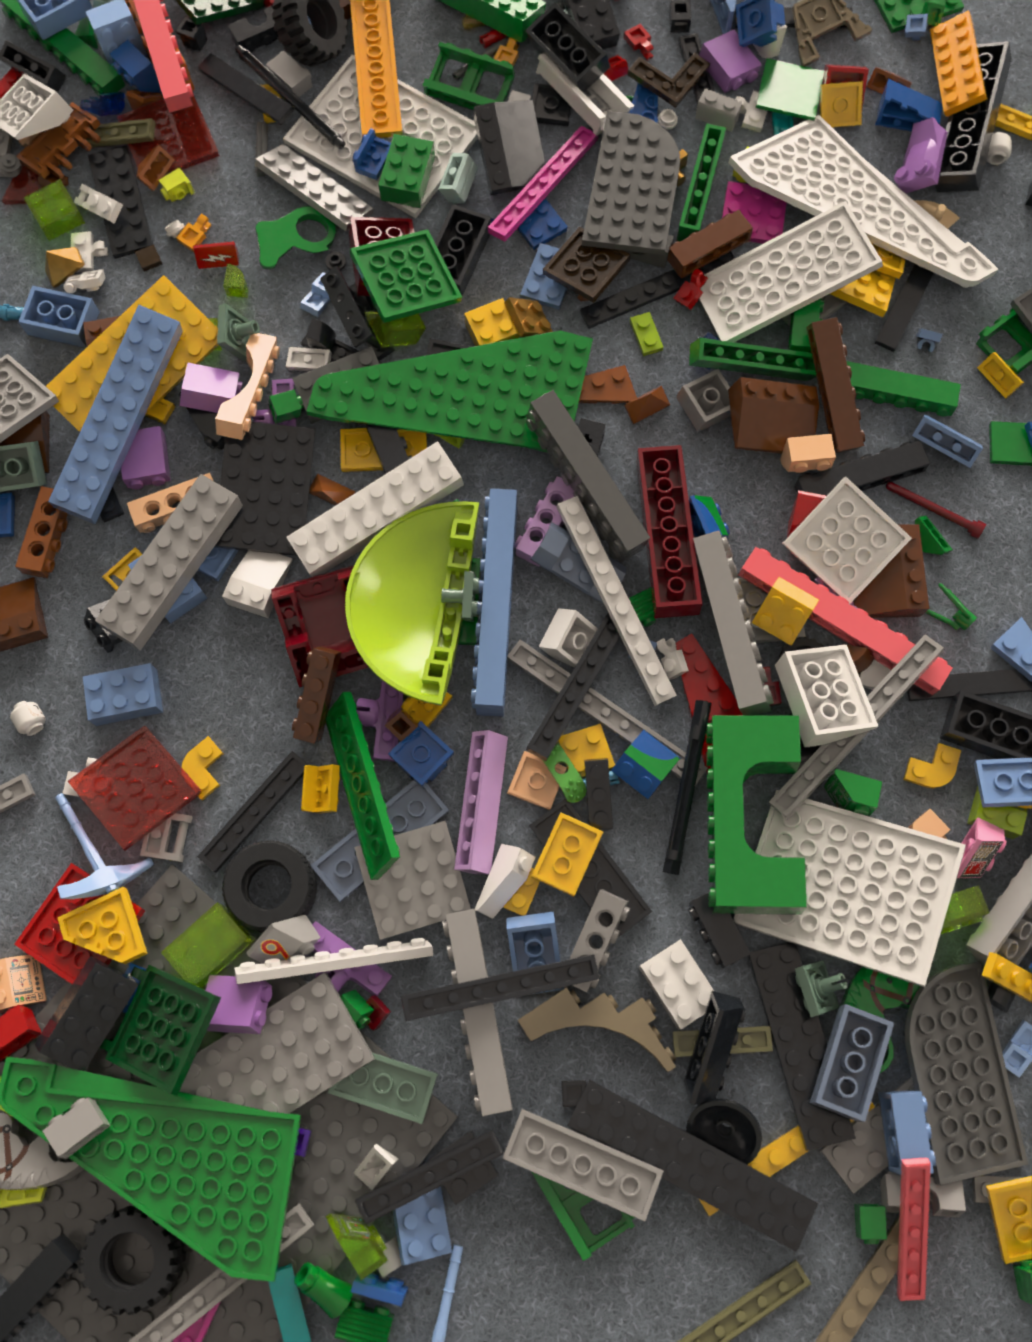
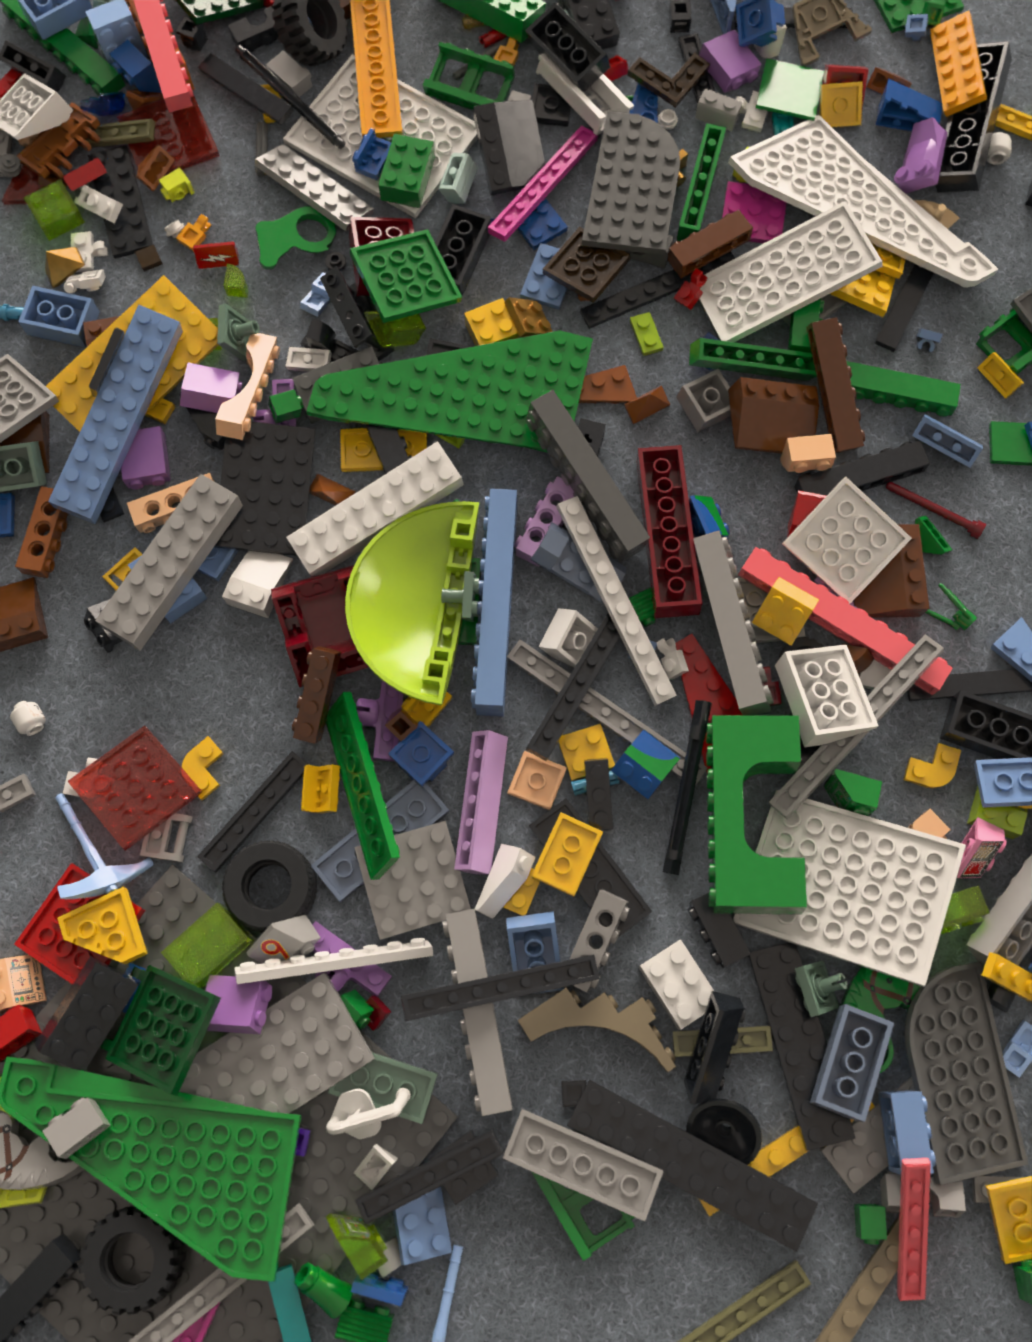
(84, 174): none -> red slope
(106, 360): none -> black tile
(122, 694): medium blue brick -> none
(357, 1114): none -> white piece
(570, 782): bright green piece -> none
(639, 39): red plate -> none

